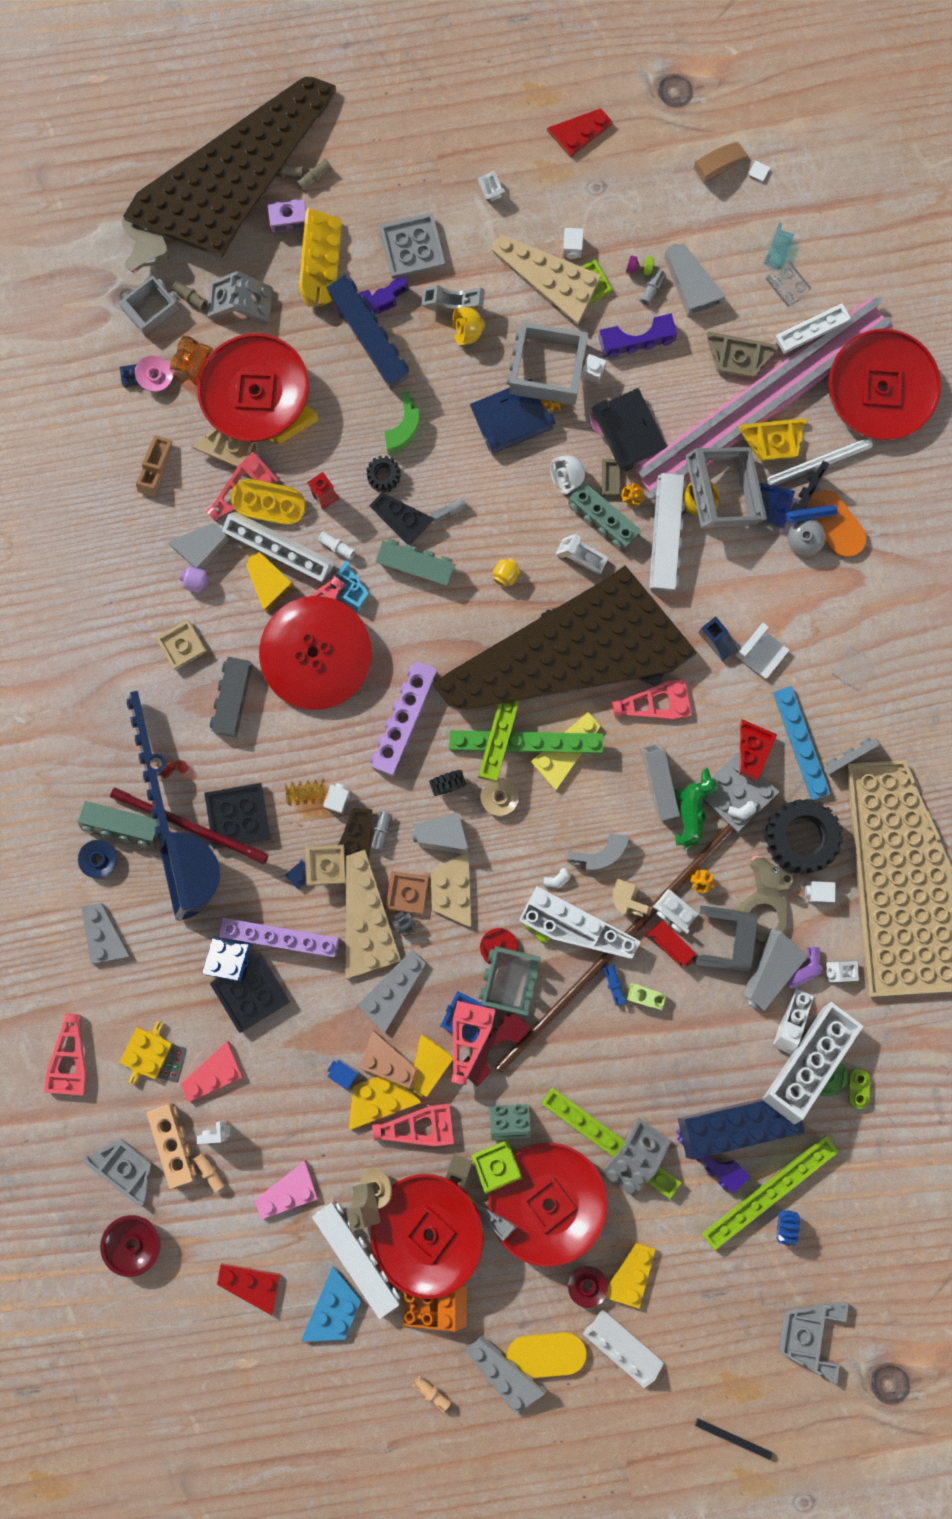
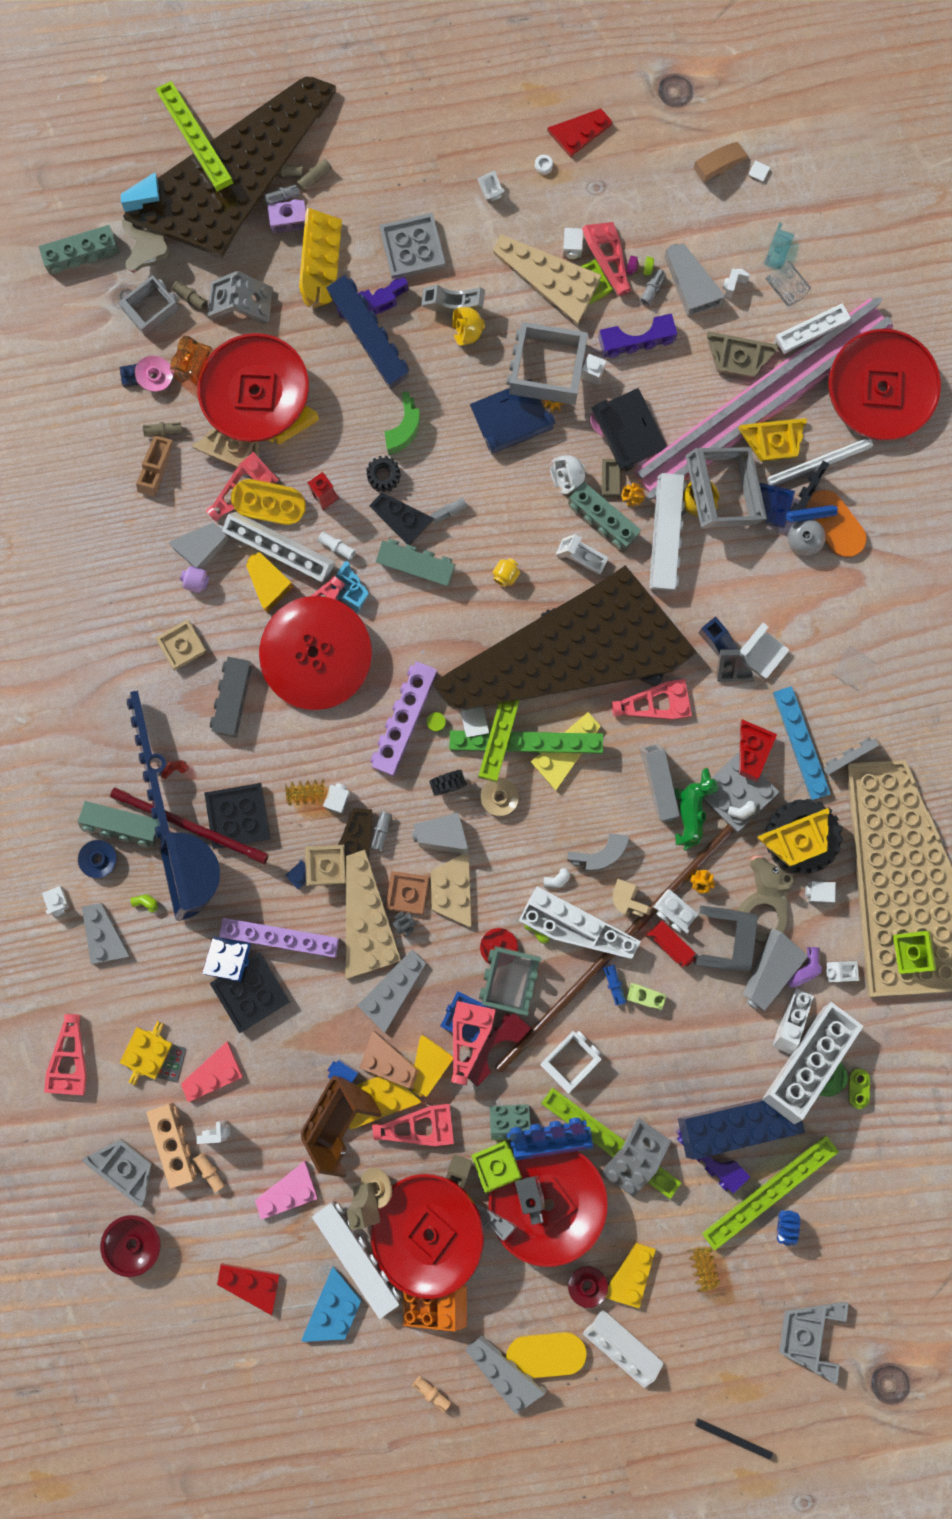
(55, 901): none -> white bracket
(79, 249): none -> sand green brick
(141, 193): none -> medium azure slope
(145, 900): none -> lime arm
(162, 429): none -> dark tan pin
(194, 136): none -> lime plate
(281, 195): none -> light grey axle
(330, 1121): none -> reddish brown windscreen
(436, 722): none -> lime tile
(474, 722): none -> white sticker
(527, 1189): none -> dark grey torso
(543, 164): none -> white tile
(550, 1140): none -> blue fence
(580, 1038): none -> white window
(602, 234): none -> coral plate
(705, 1268): none -> clear yellow piece
(733, 667): none -> dark grey wing
(736, 275): none -> white bracket
(799, 839): none -> yellow wing
(914, 952): none -> lime slope

